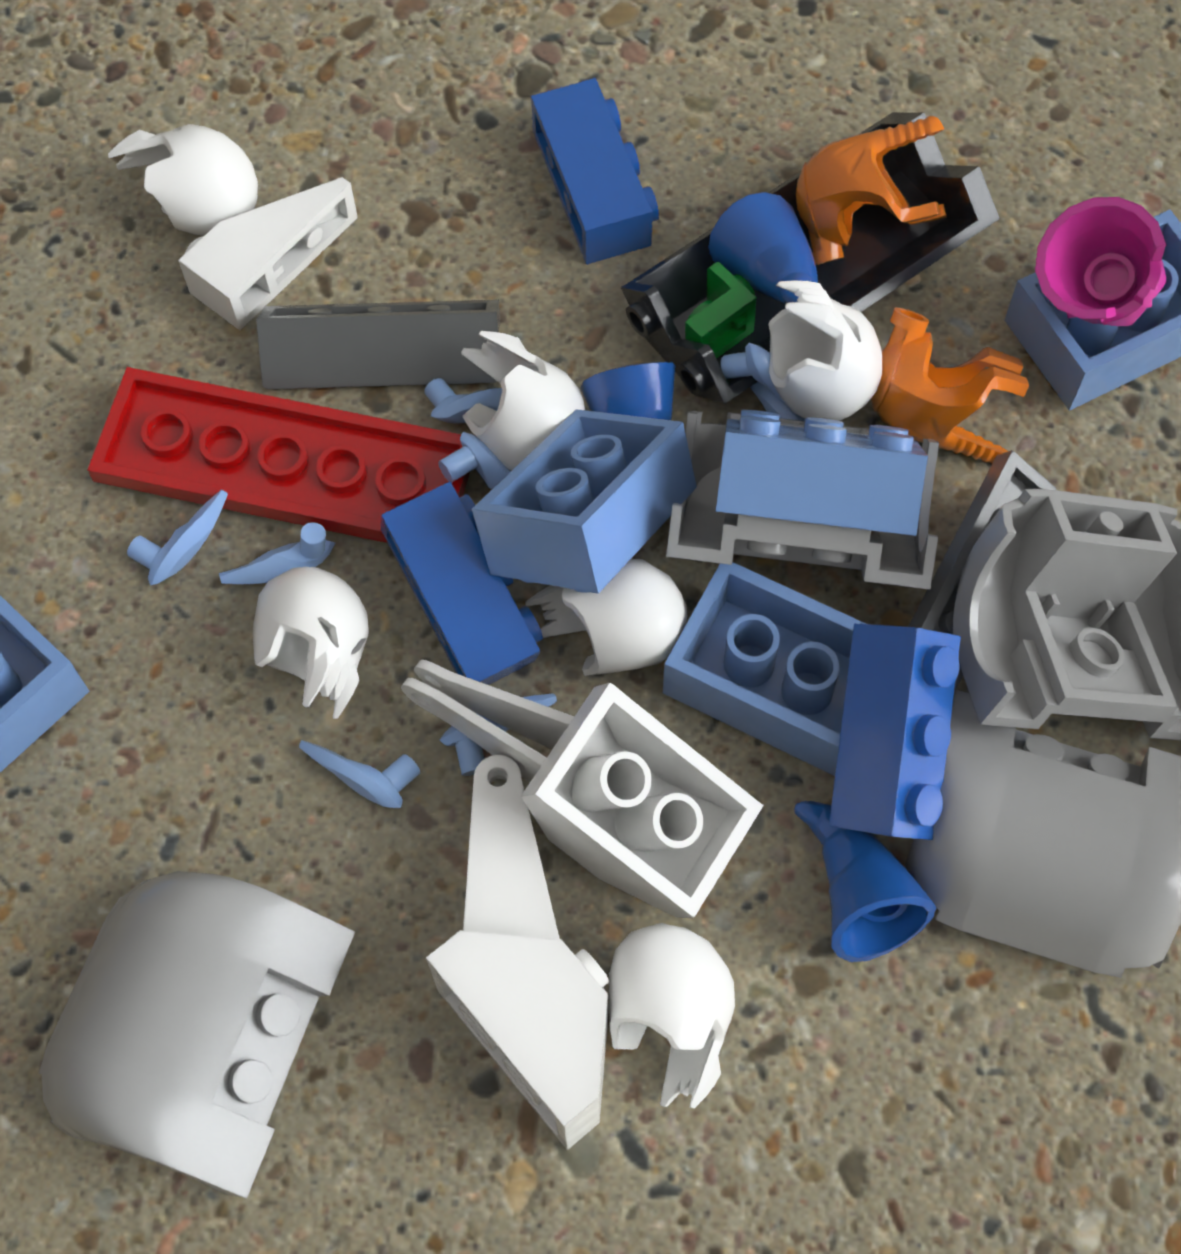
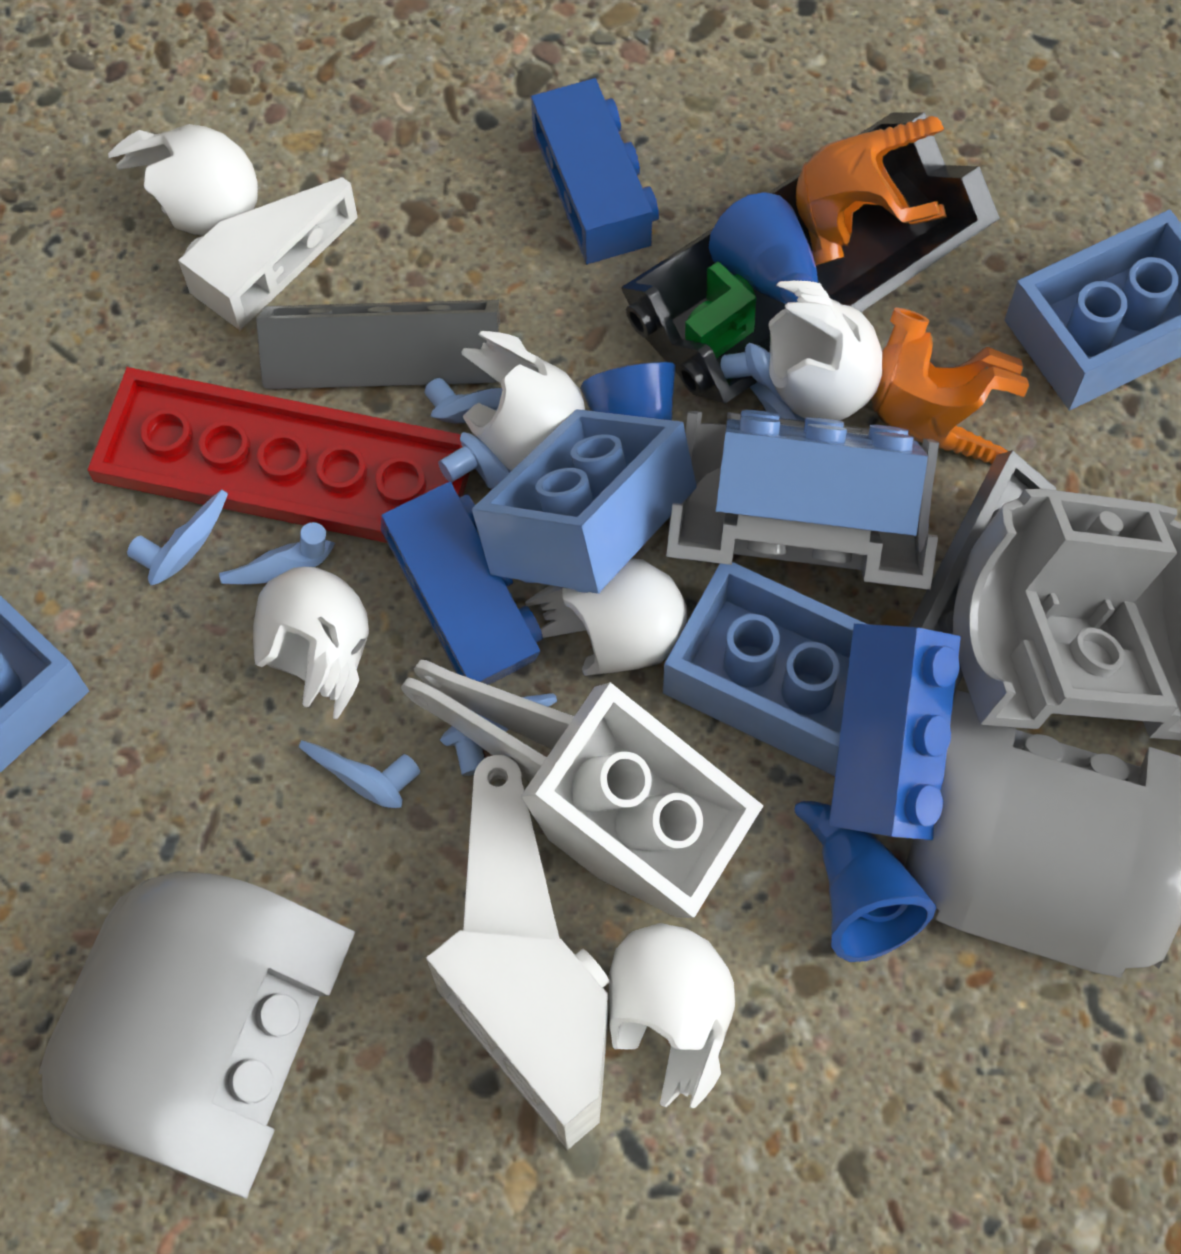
(1102, 261): dark pink helmet -> none

